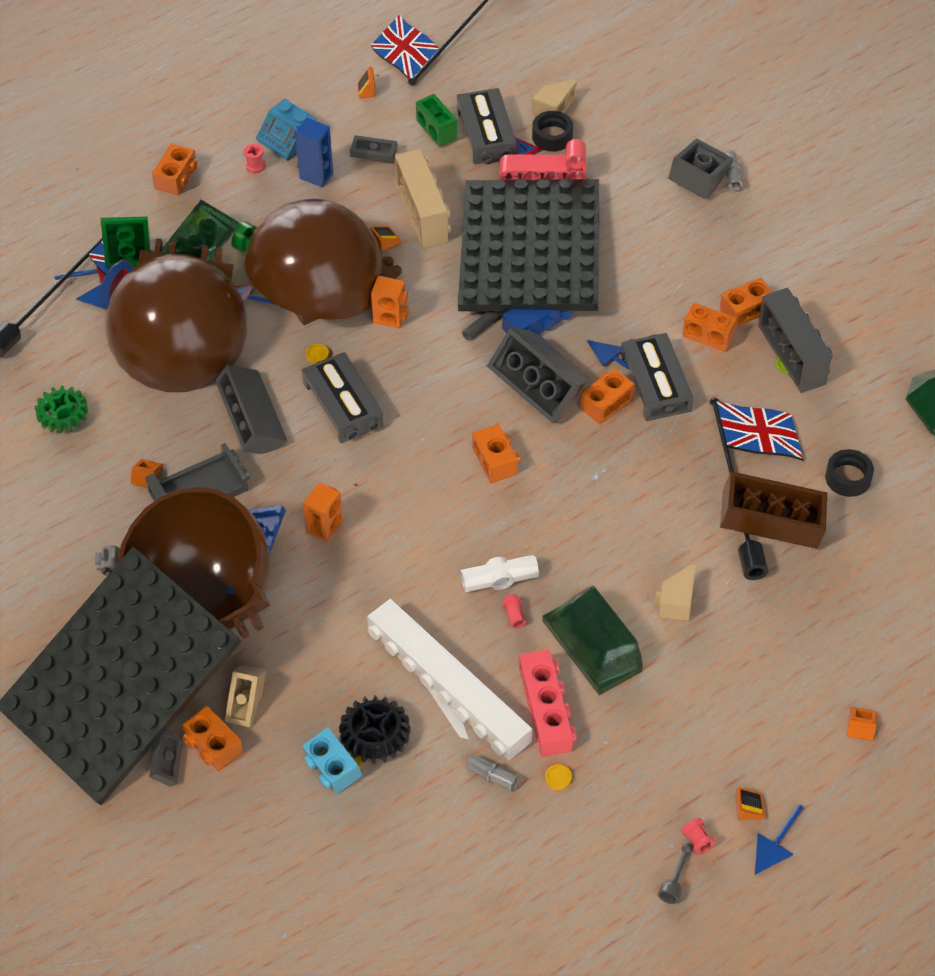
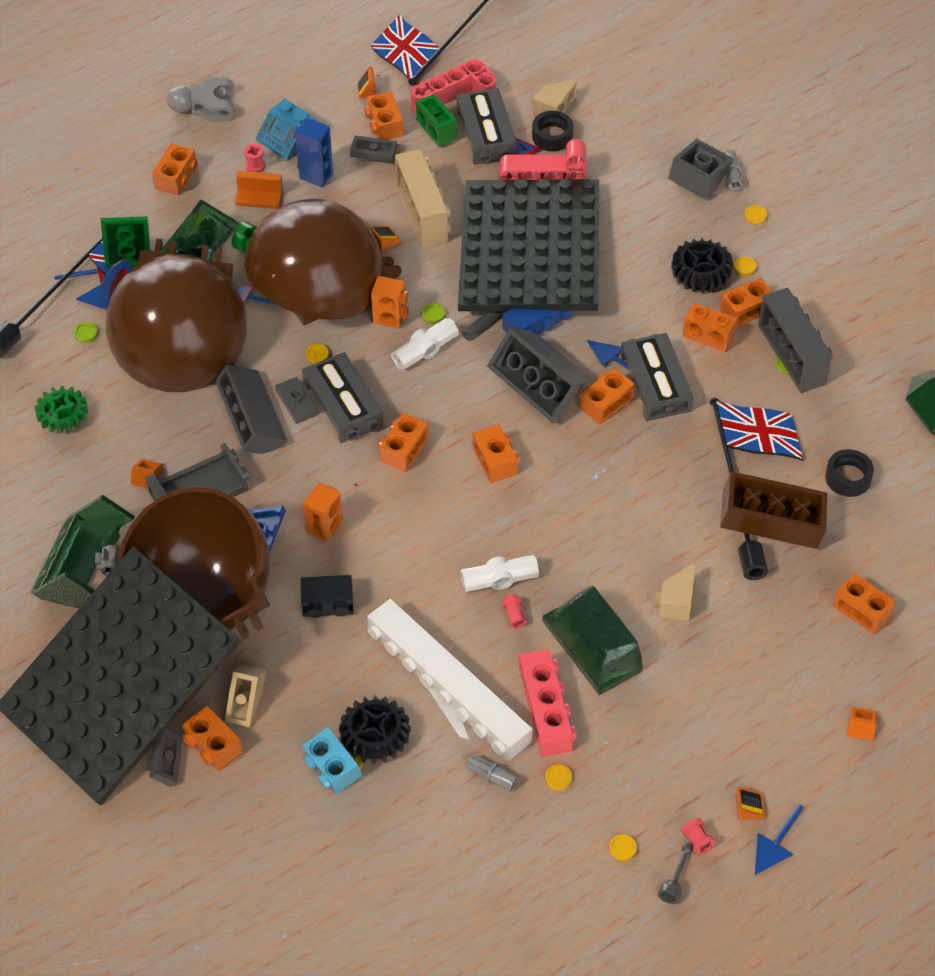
(74, 551): none -> clear green windscreen
(85, 332): none -> lime piece
(204, 99): none -> light grey piece
(258, 189): none -> orange panel
(296, 400): none -> dark grey plate
(327, 596): none -> black brick
(384, 116): none -> orange brick
(403, 441): none -> orange brick
(424, 343): none -> white piece
(433, 313): none -> lime piece
(465, 78): none -> coral beam
(622, 847): none -> yellow piece
(702, 265): none -> black gear
(744, 266): none -> yellow piece
(755, 214): none -> yellow piece
(861, 607): none -> orange brick

